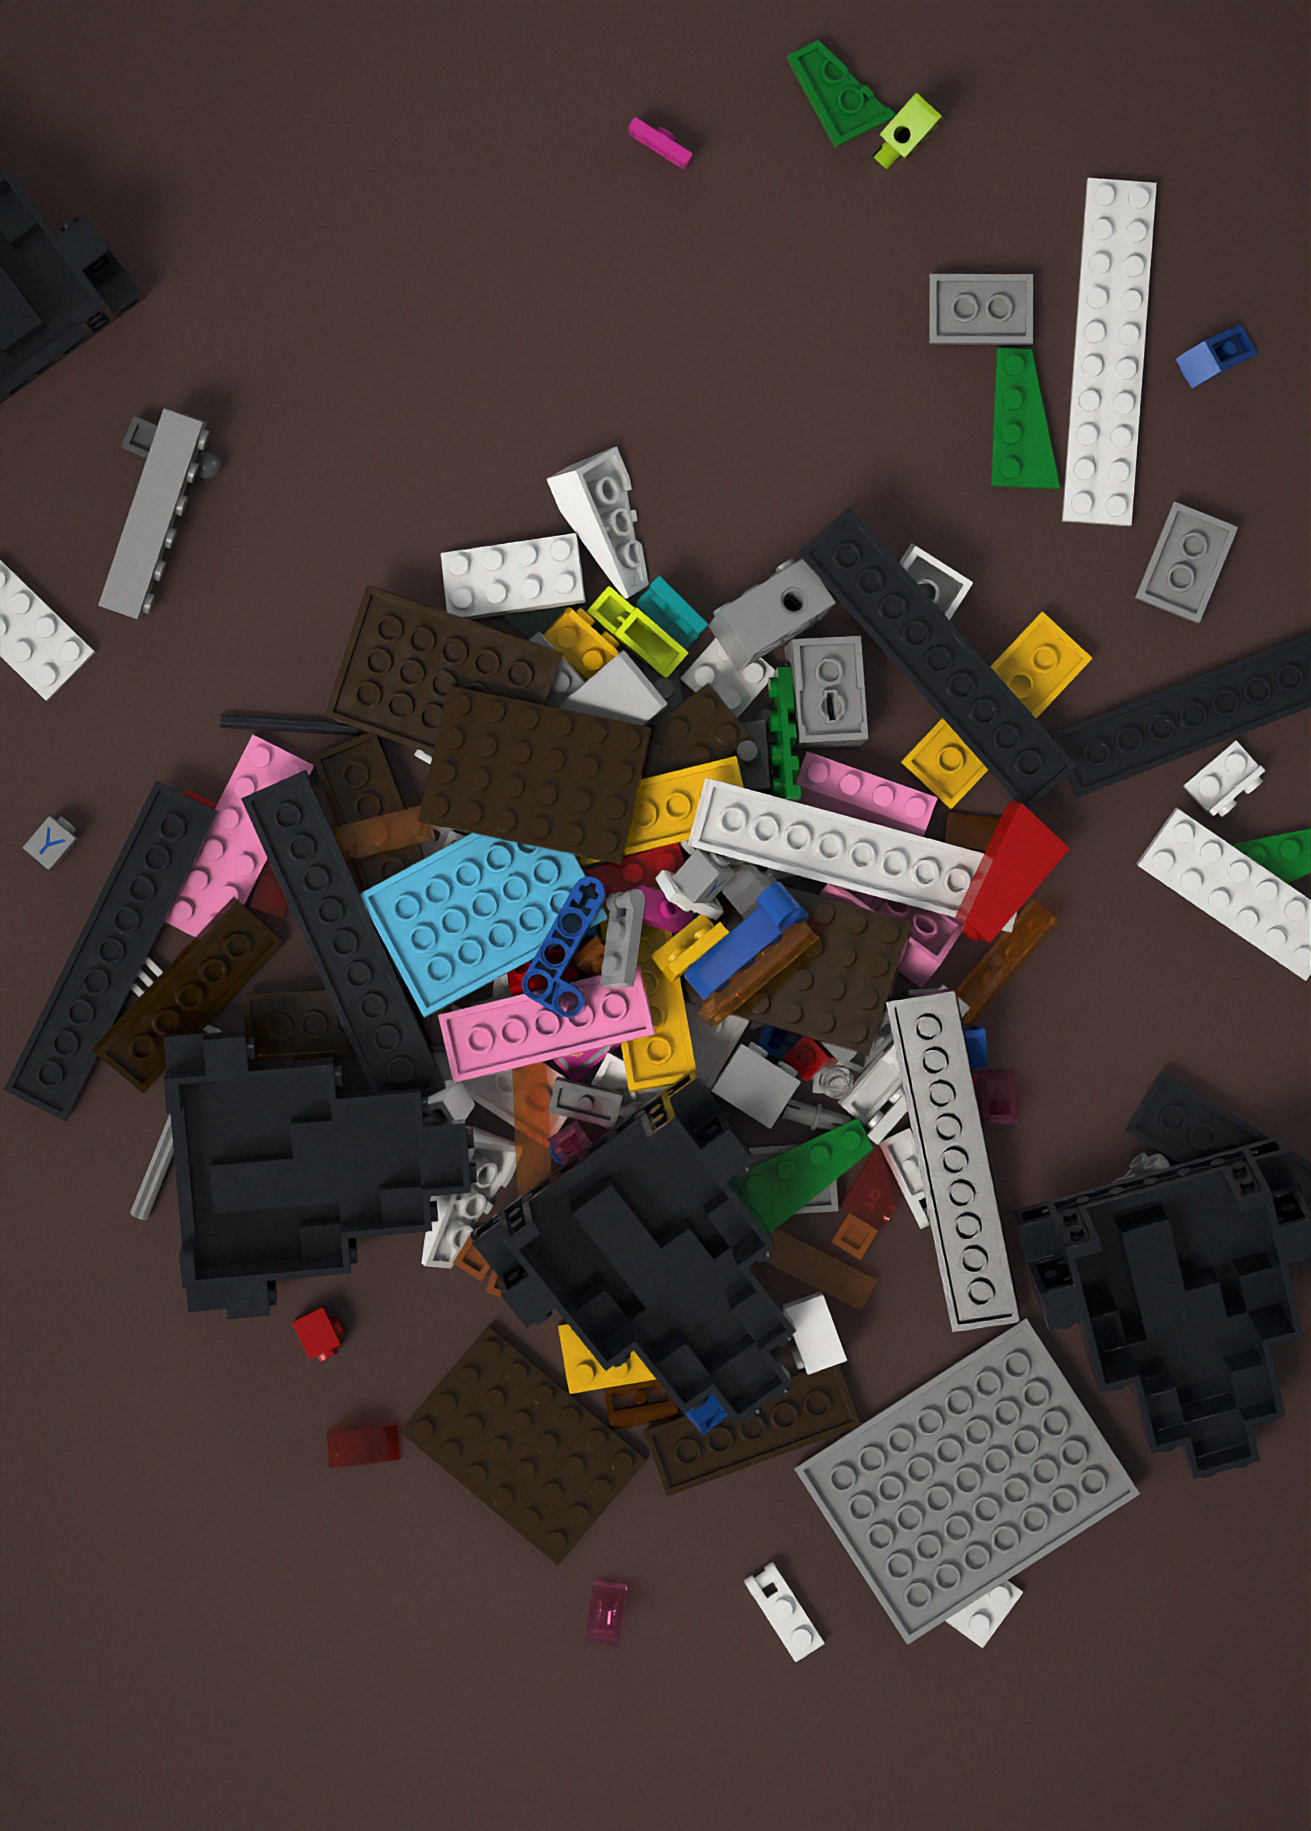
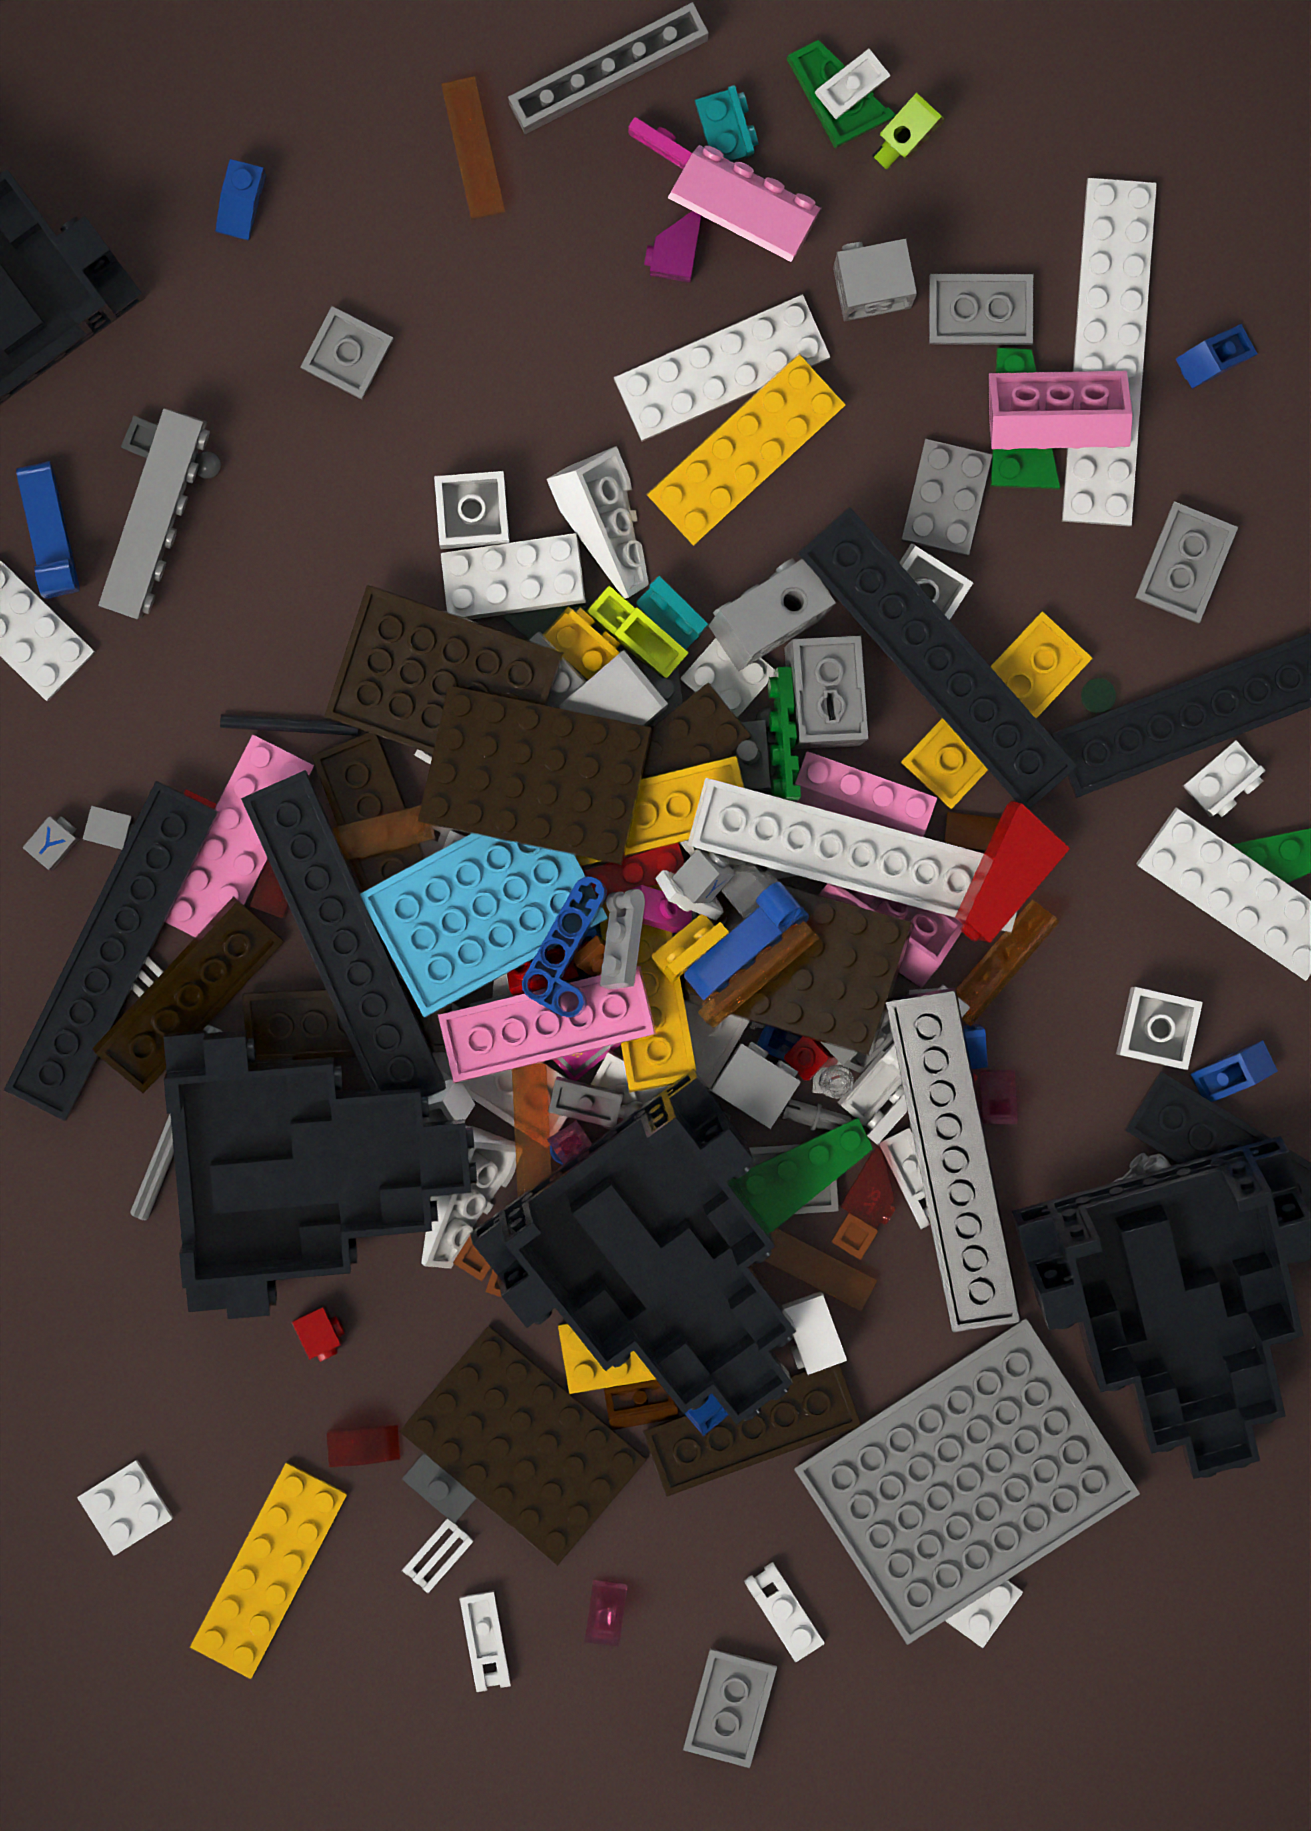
(48, 531): none -> blue beam
(108, 827): none -> light grey brick
(125, 1507): none -> white plate
(239, 199): none -> blue slope
(268, 1570): none -> yellow plate
(347, 353): none -> light grey plate
(418, 1577): none -> white tile
(439, 1488): none -> dark grey tile
(472, 510): none -> white brick
(473, 148): none -> clear orange plate
(485, 1639): none -> white plate
(608, 68): none -> light grey brick
(675, 249): none -> magenta slope
(719, 368): none -> white plate
(725, 124): none -> teal bracket
(729, 1708): none -> light grey plate
(745, 202): none -> bright pink slope
(745, 449): none -> yellow plate
(852, 84): none -> white plate
(874, 279): none -> light grey piece
(946, 497): none -> light grey plate
(1060, 410): none -> bright pink slope
(1098, 695): none -> clear green tile
(1159, 1028): none -> white brick
(1234, 1072): none -> blue slope

